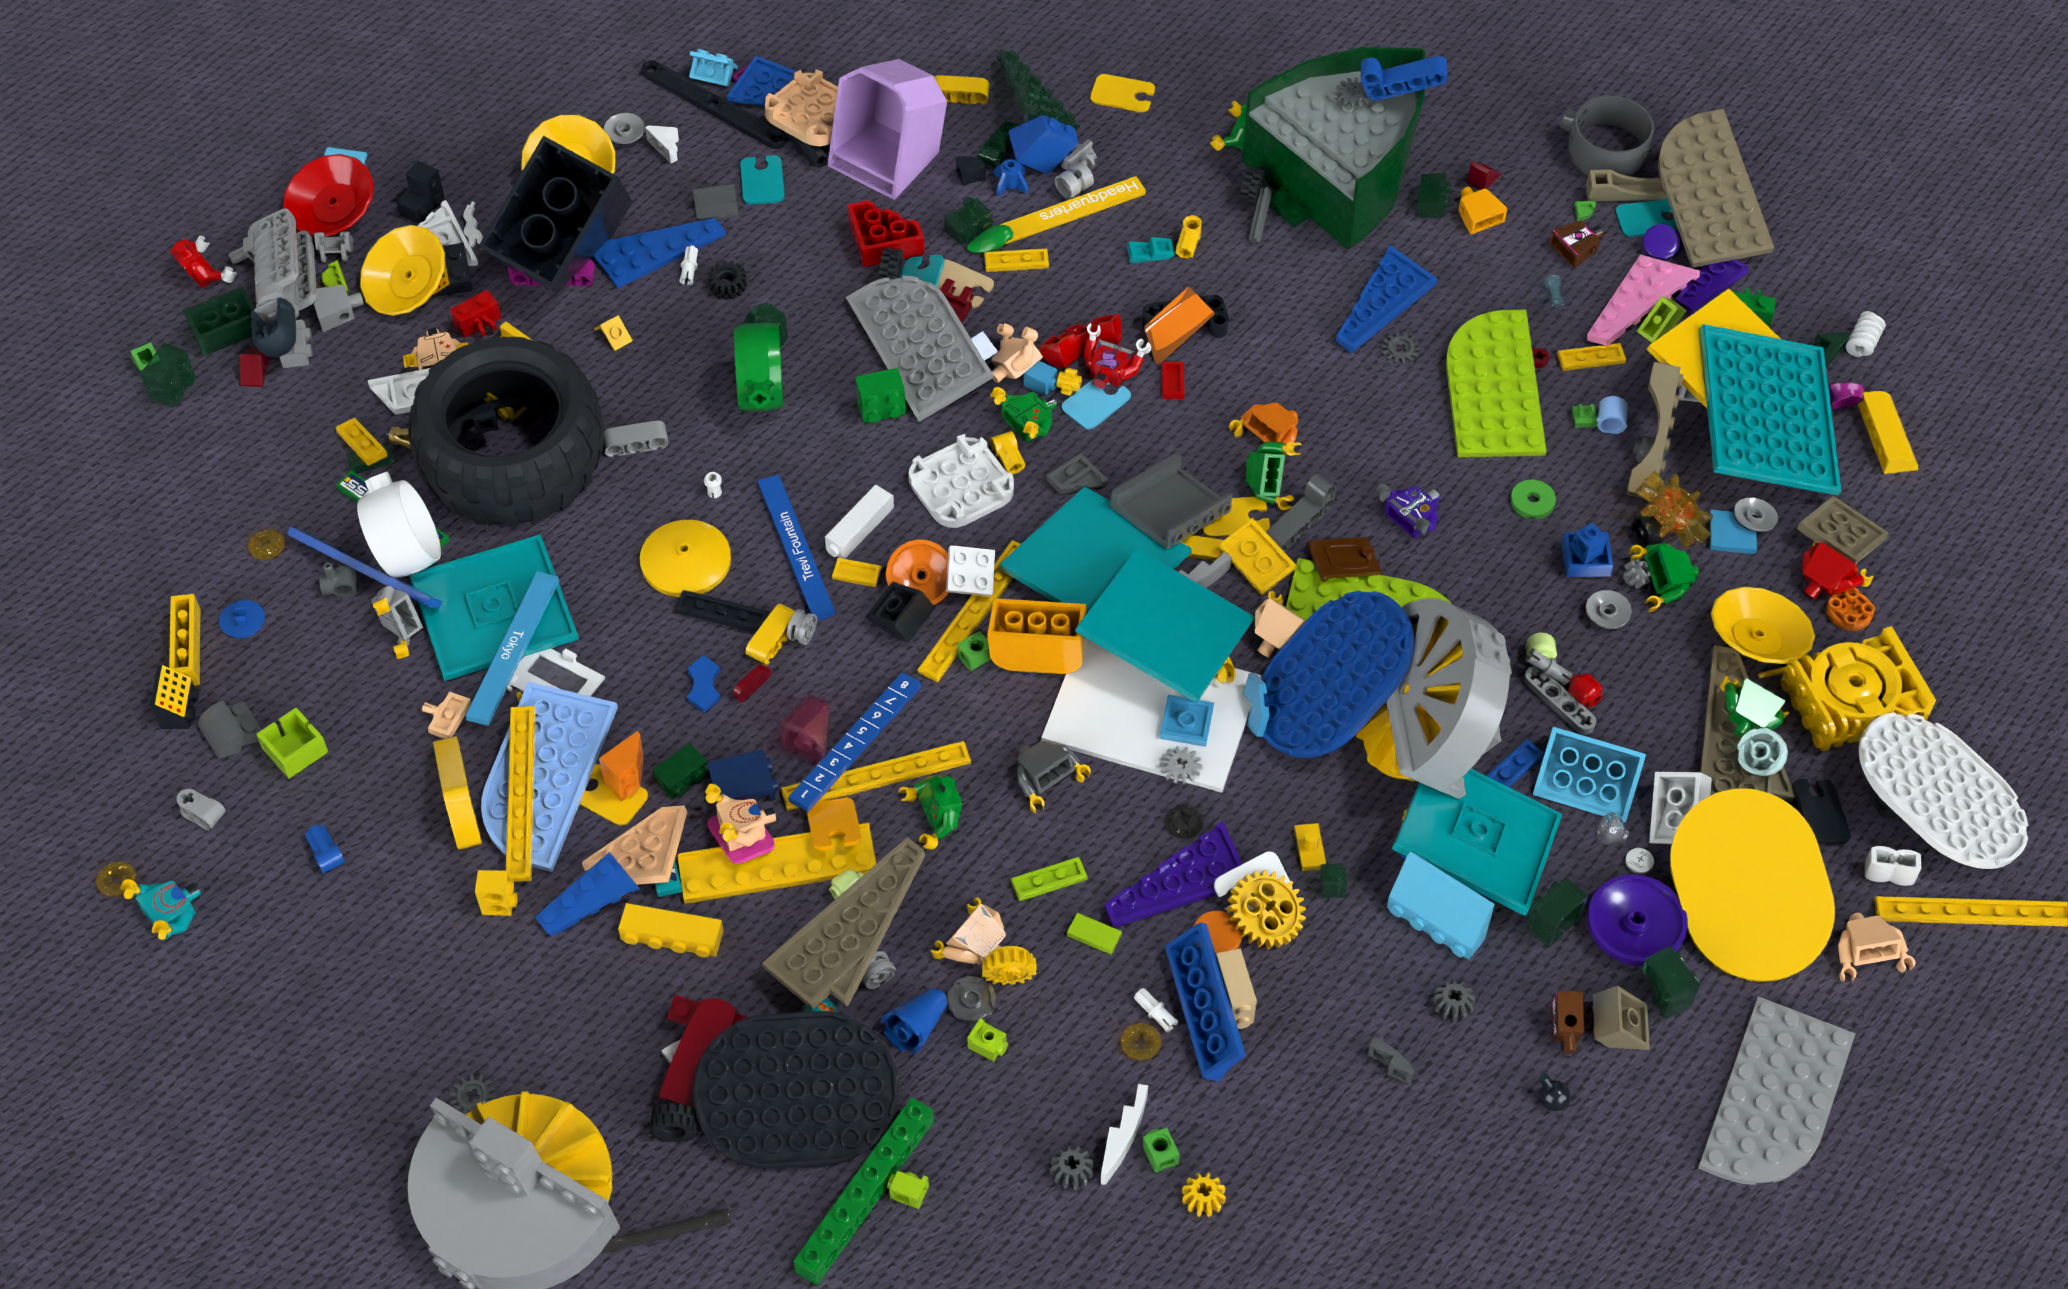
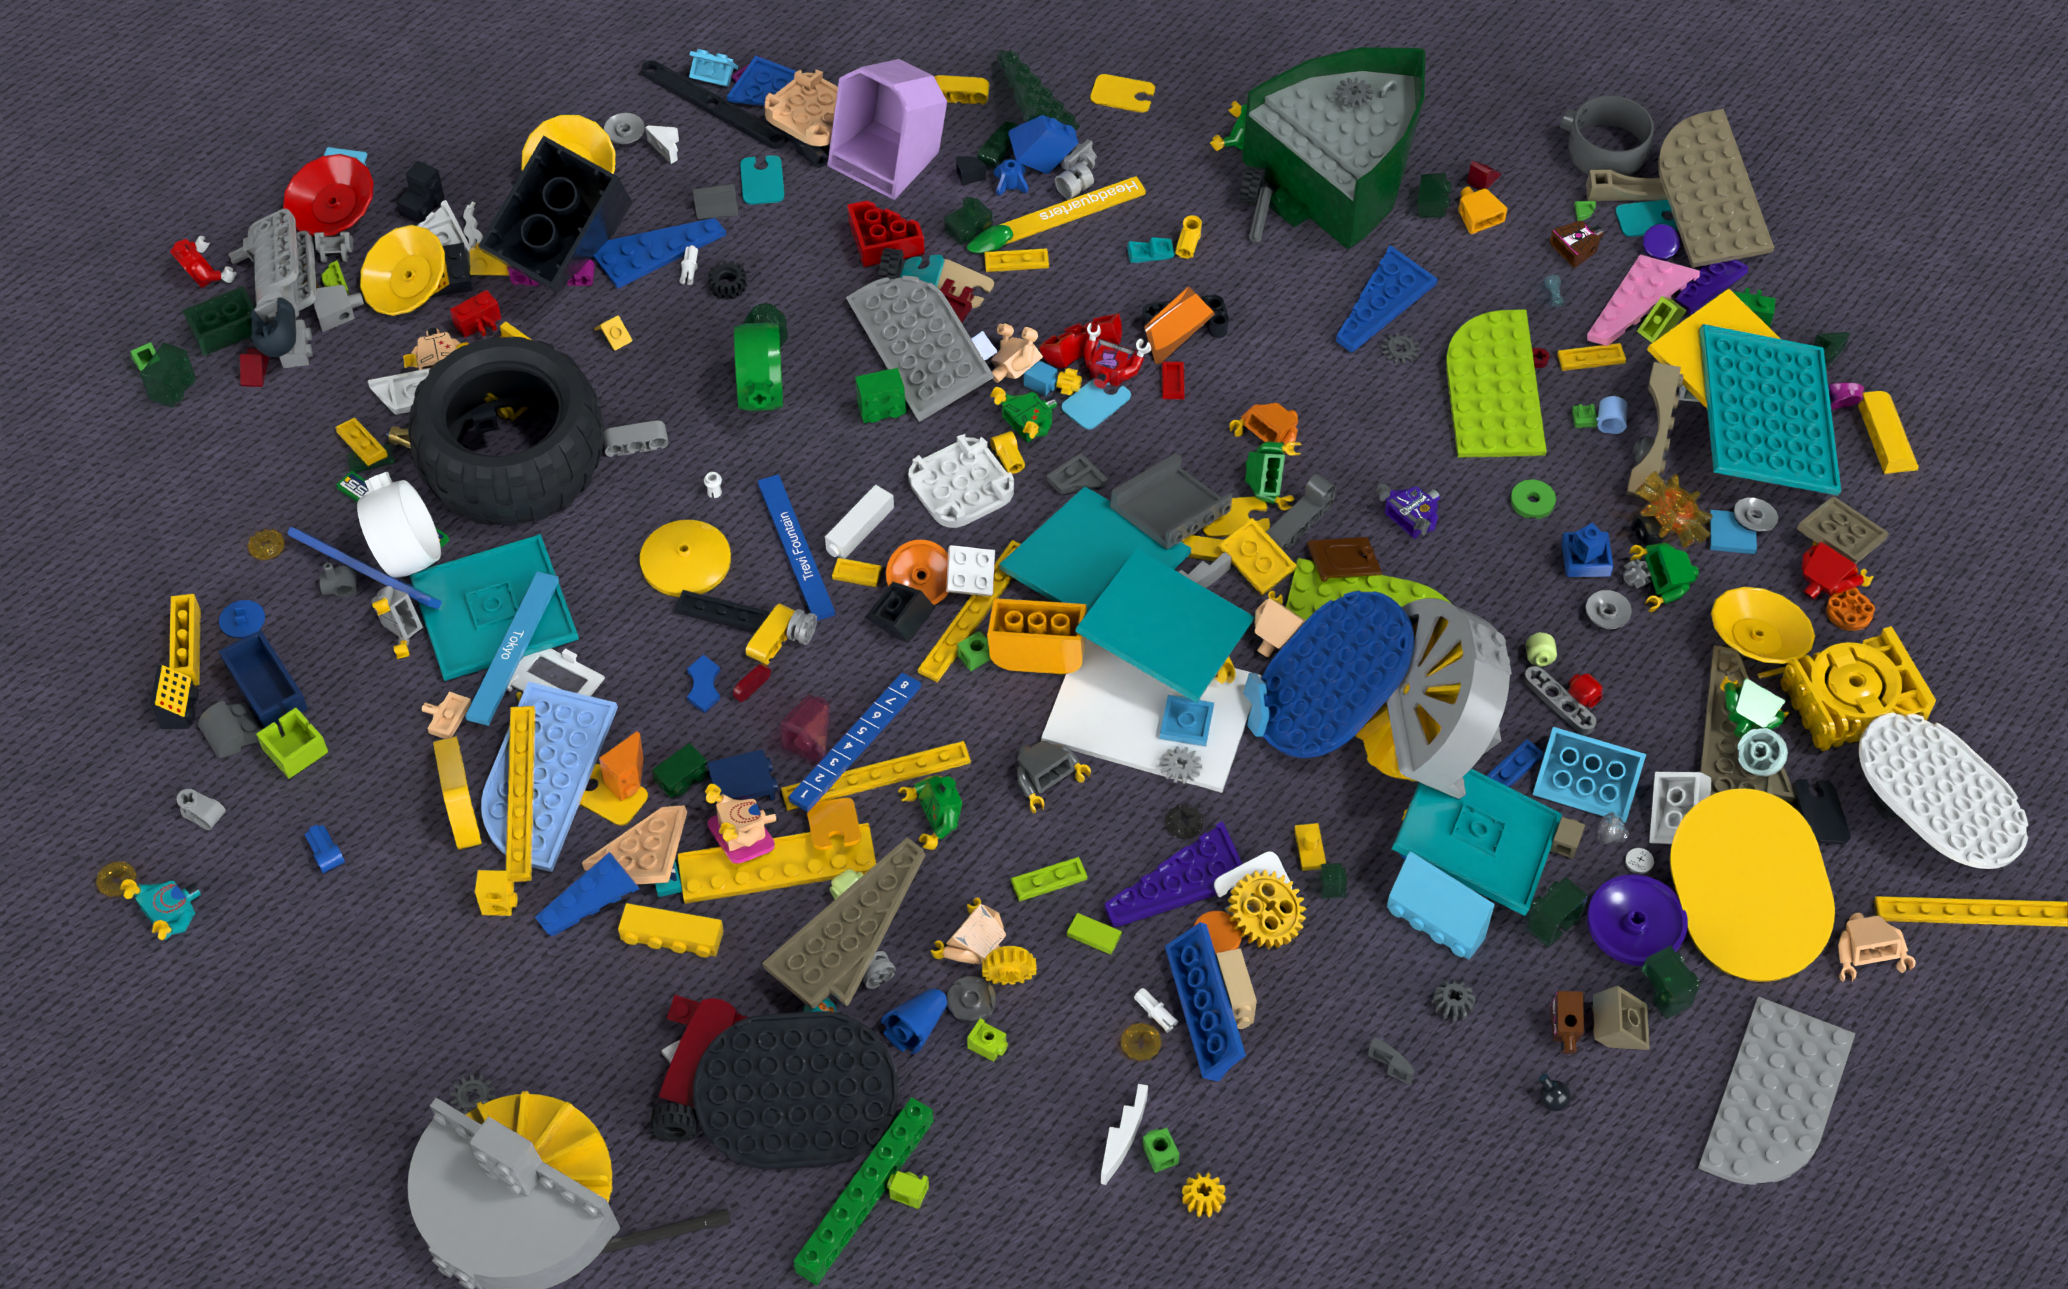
(262, 678): none -> dark blue piece
(484, 264): none -> yellow bracket
(1062, 1171): dark grey gear -> none
(1402, 79): blue beam -> none
(1548, 666): light grey pin -> none
(1567, 837): none -> dark tan brick
(1865, 334): white piece -> none
(1894, 866): white brick -> none

